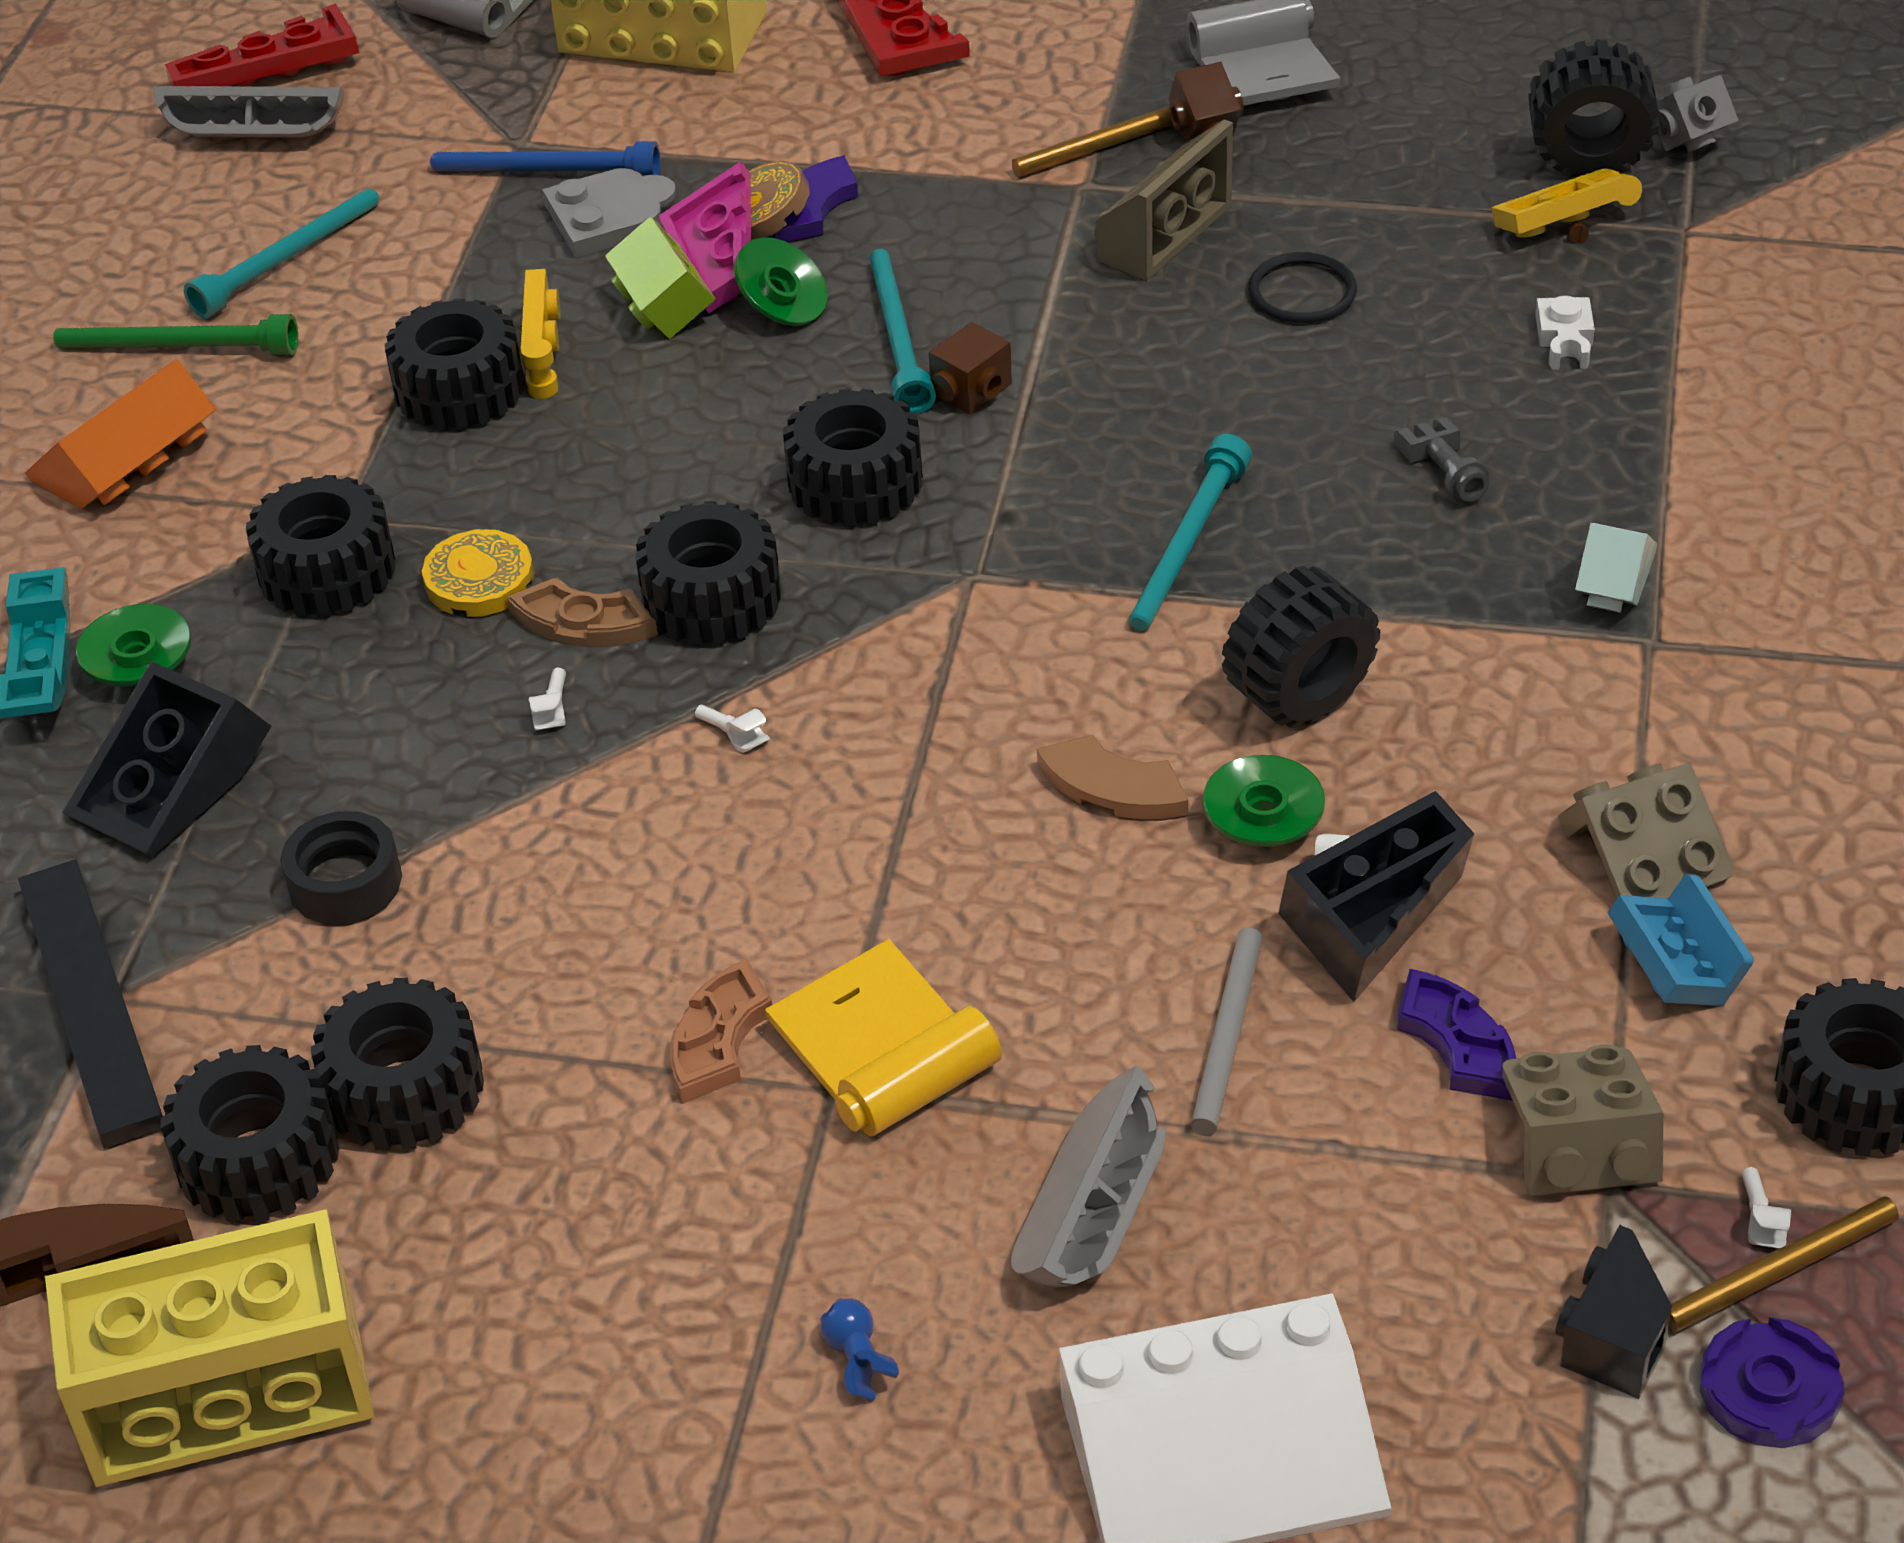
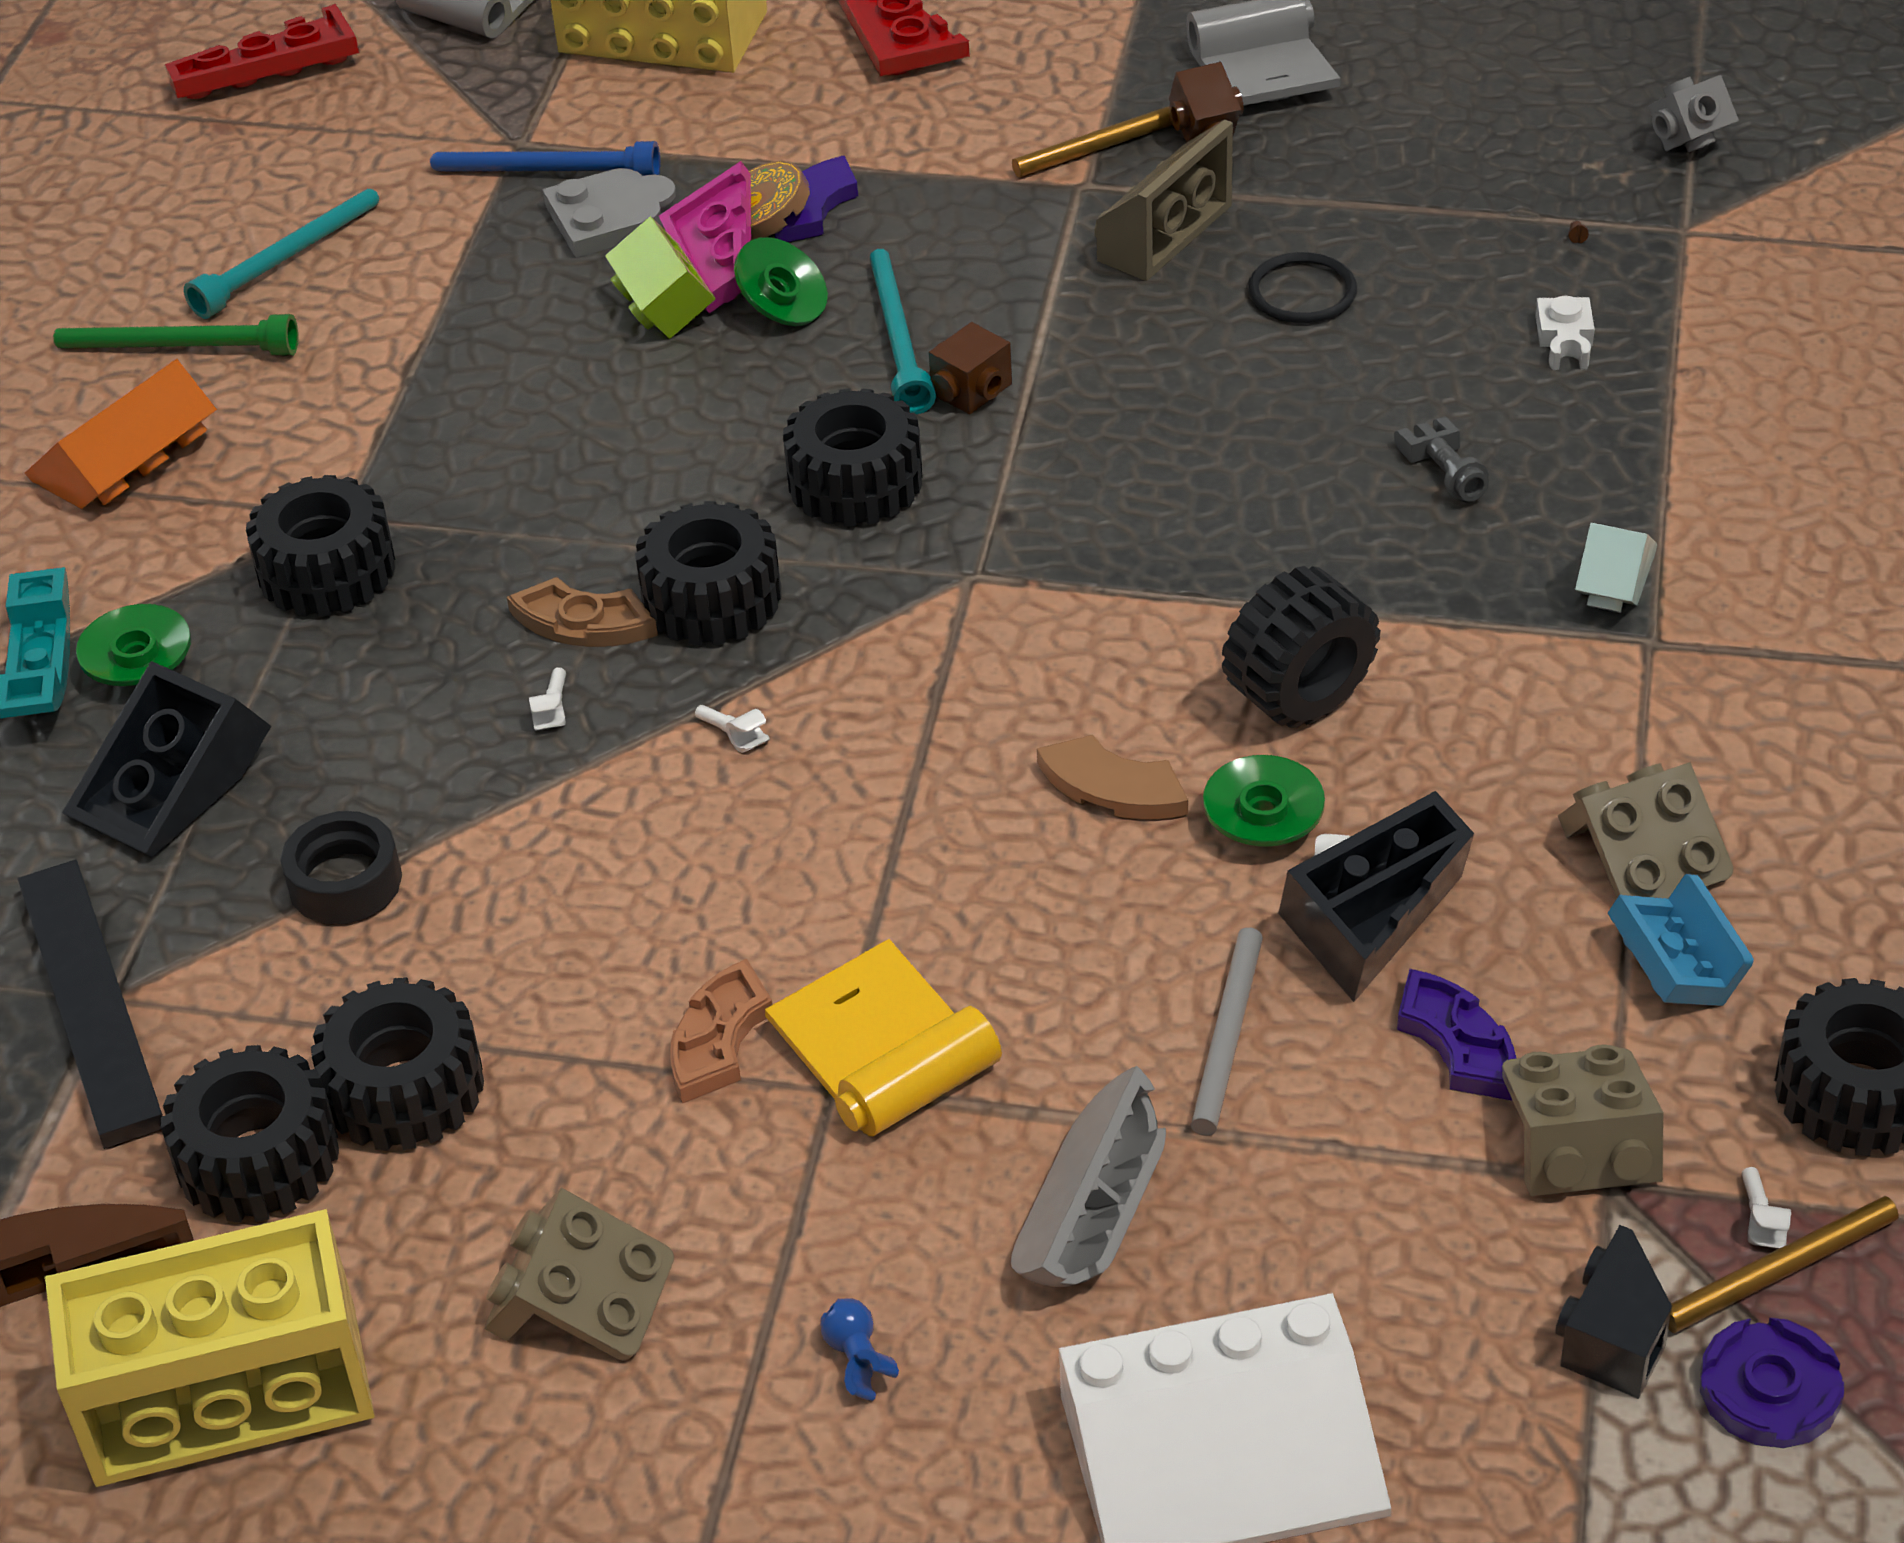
(249, 110): light grey brick -> none
(454, 363): black tyre -> none
(477, 571): tile -> none
(540, 334): yellow plate -> none
(581, 1275): none -> dark tan bracket
(1224, 463): teal piece -> none
(1566, 201): yellow plate -> none
(1589, 77): black tyre -> none

